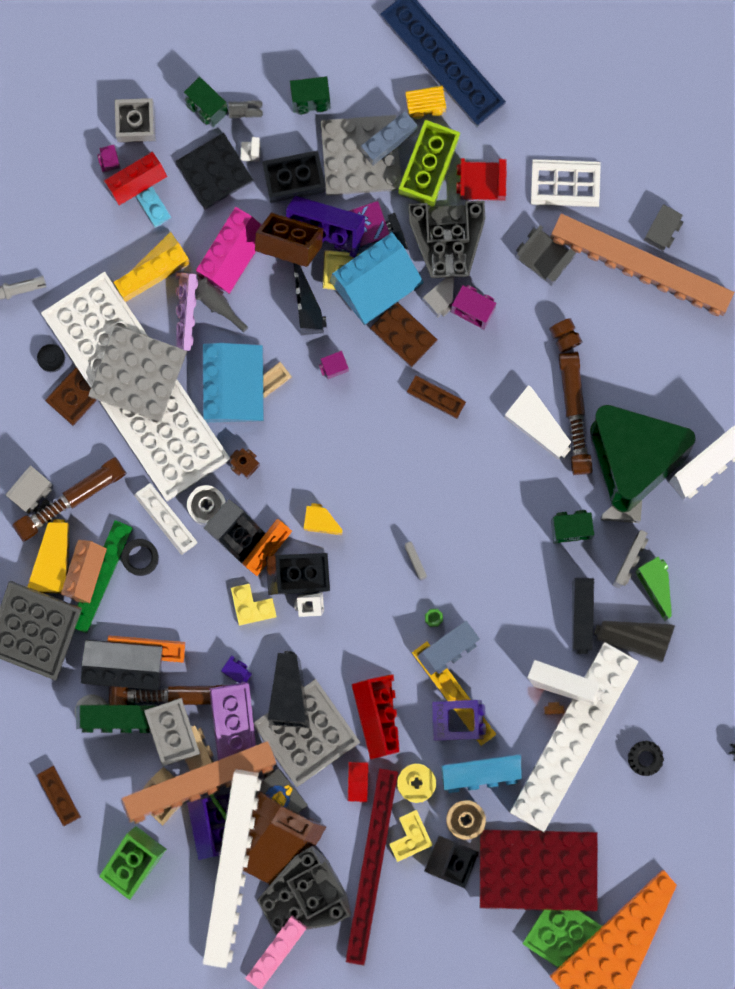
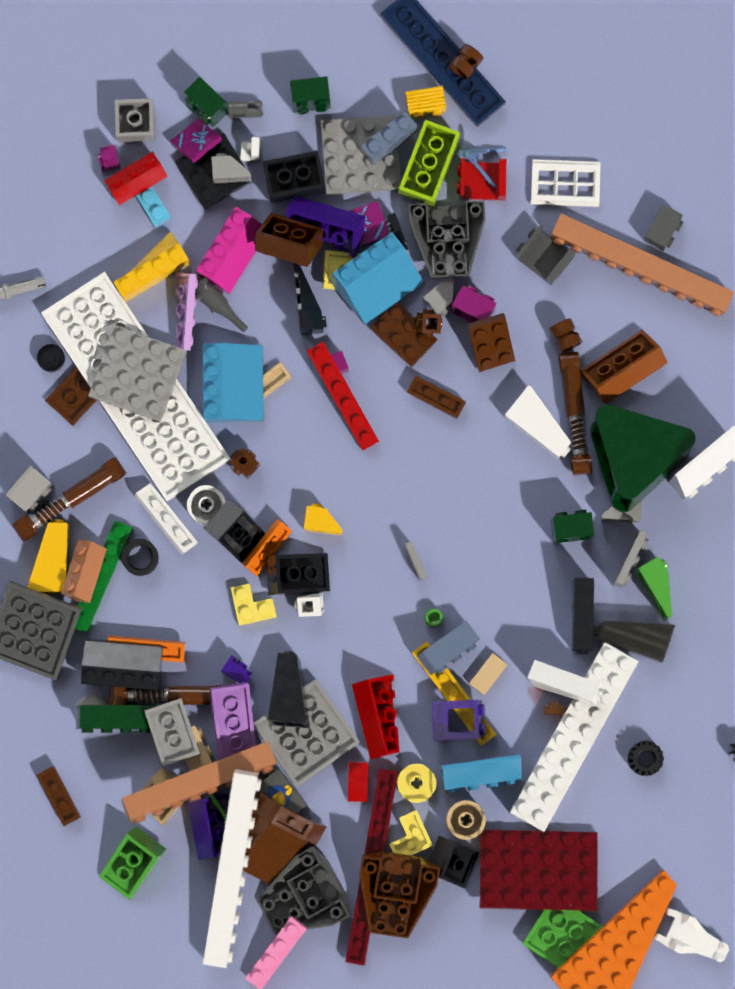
(196, 140): none -> magenta tile
(227, 170): none -> light grey slope
(342, 396): none -> red plate
(396, 891): none -> reddish brown wedge
(434, 322): none -> reddish brown brick
(466, 61): none -> reddish brown wheel
(473, 156): none -> medium blue plant
(488, 674): none -> tan tile
(491, 342): none -> reddish brown plate
(624, 366): none -> dark orange slope
(689, 937): none -> white animal

